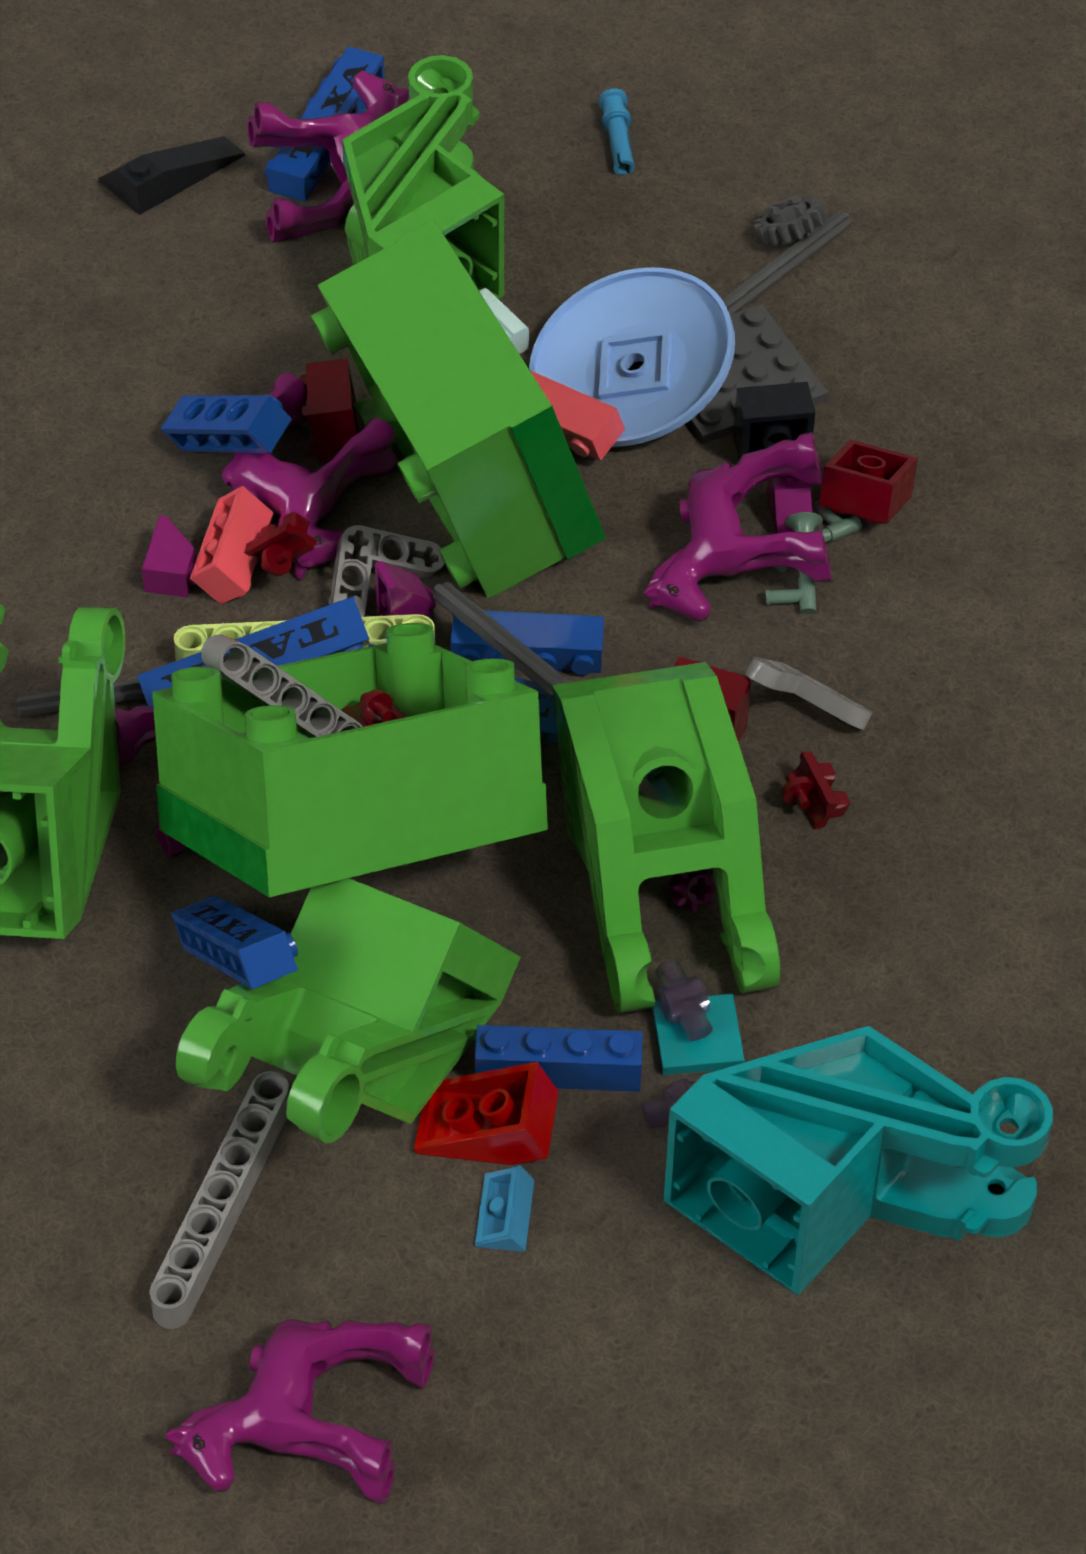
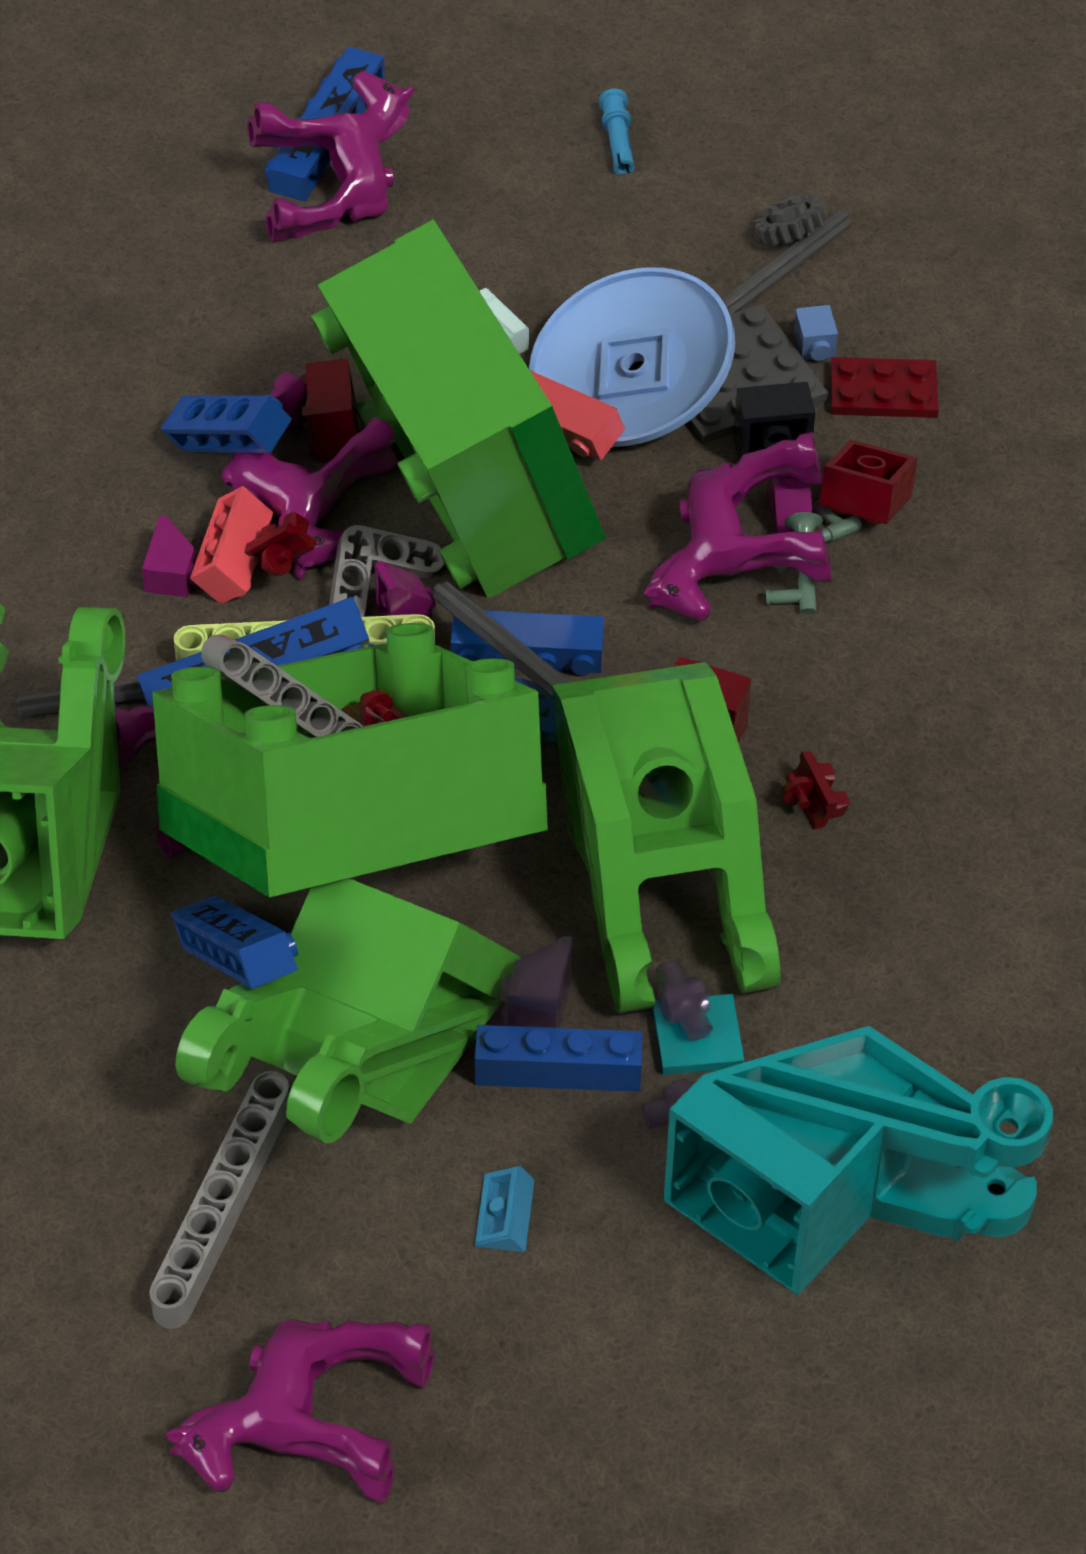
(167, 172): black wedge -> none
(418, 170): bright green piece -> none
(490, 1116): red slope -> none
(539, 987): none -> clear purple slope
(692, 896): gear -> none
(788, 679): light grey beam -> none
(815, 332): none -> medium blue brick
(884, 387): none -> dark red plate

